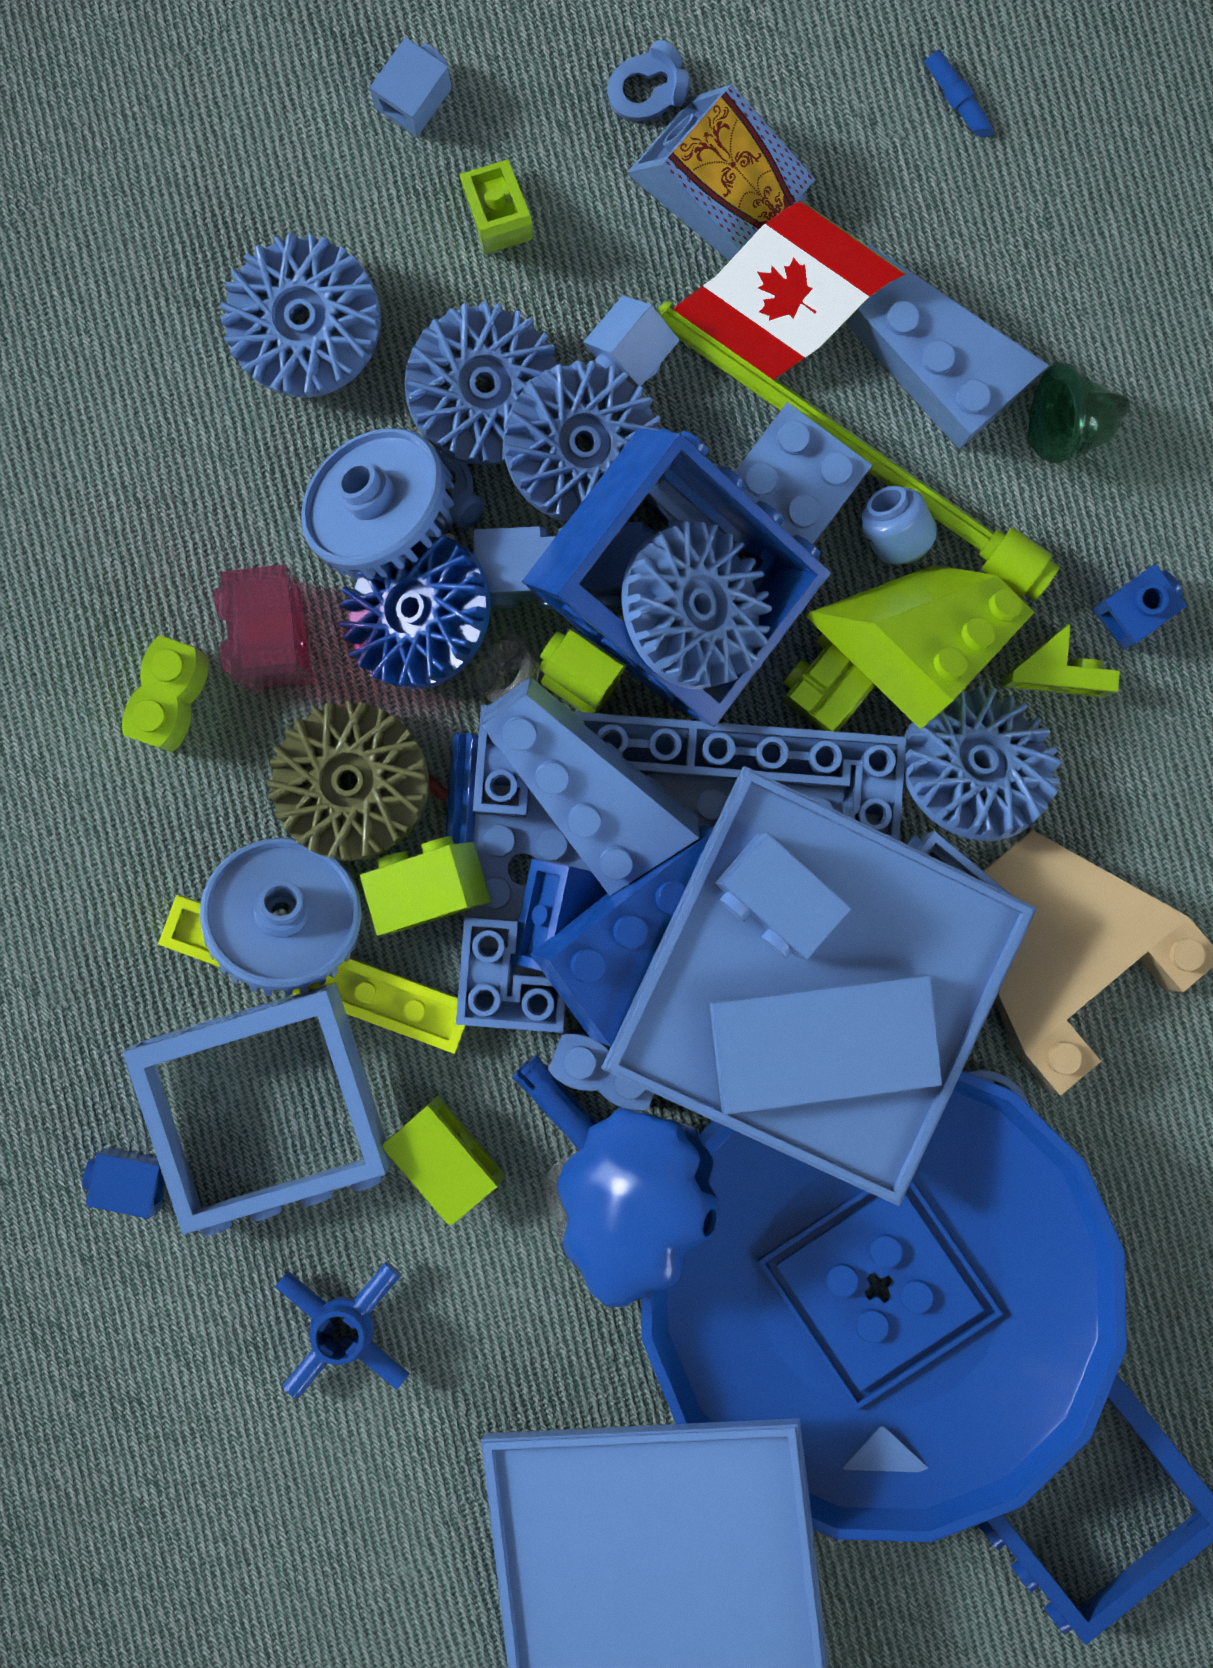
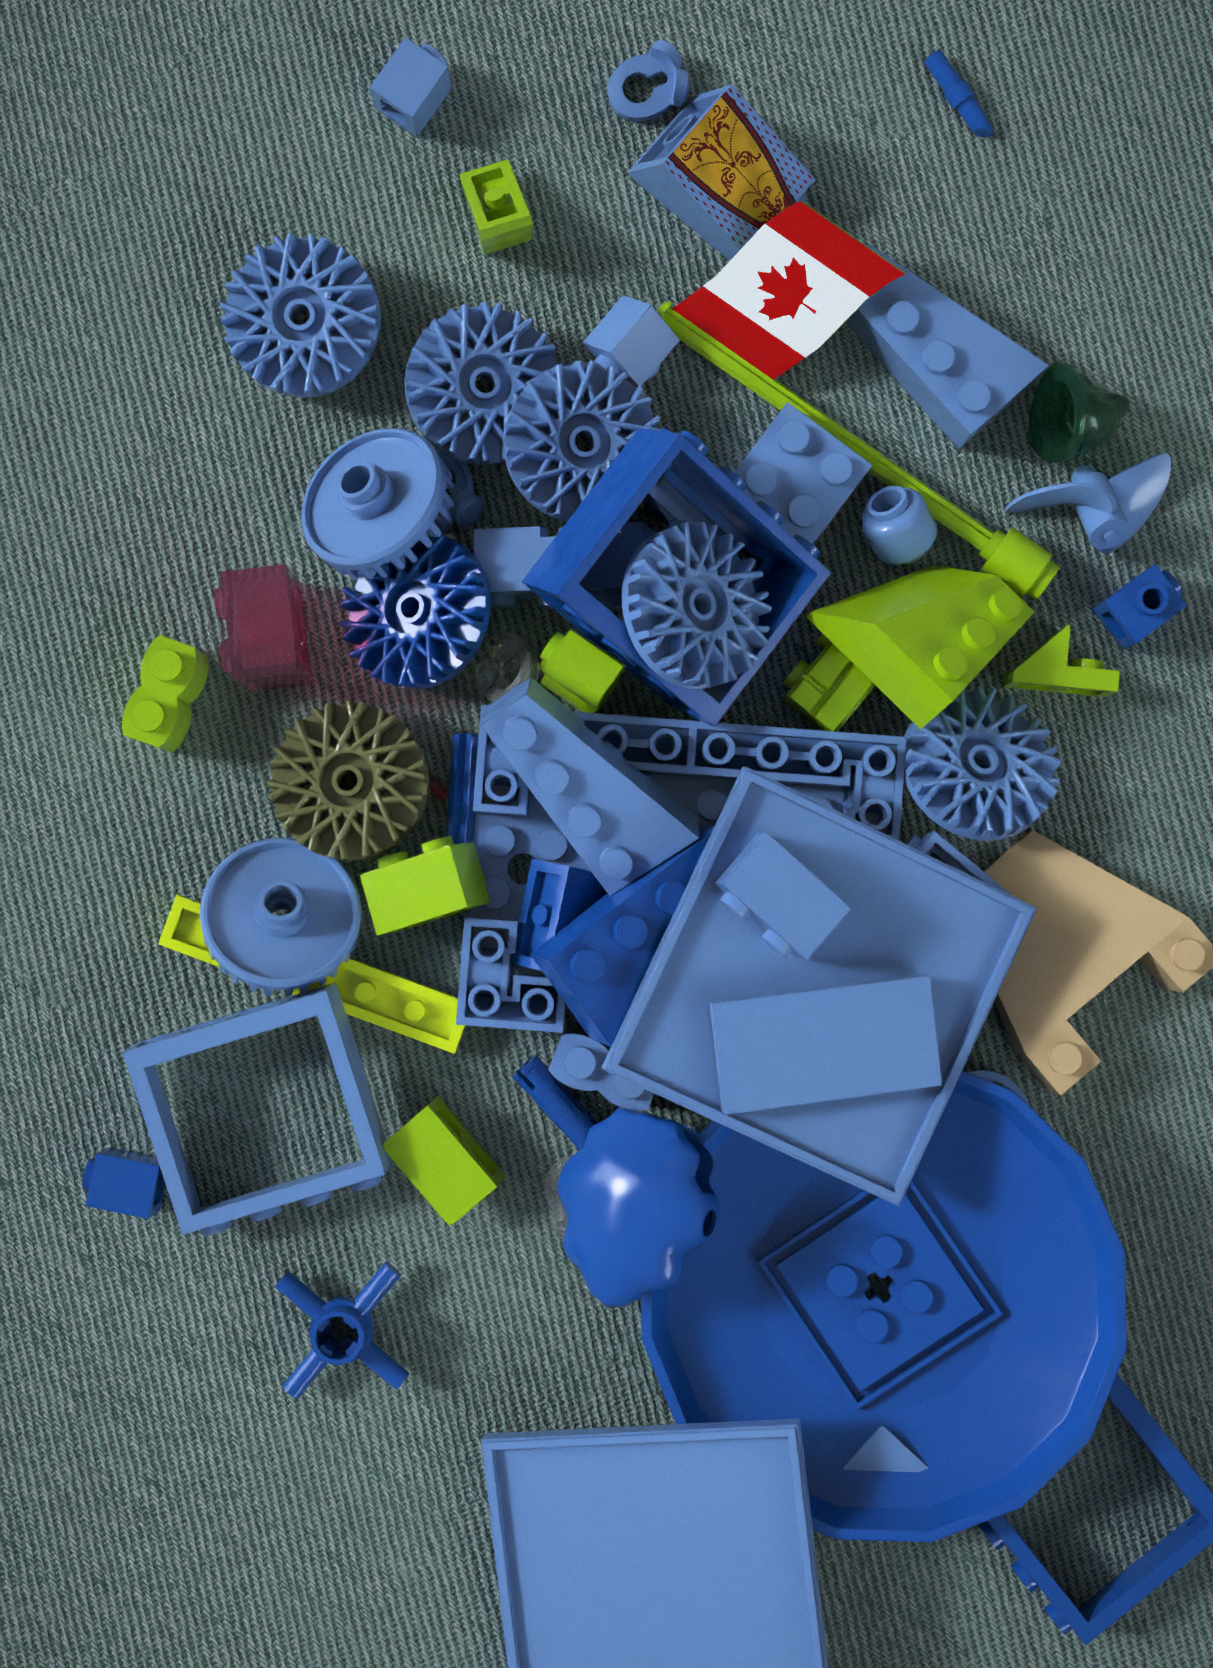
(1107, 507): none -> medium blue piece

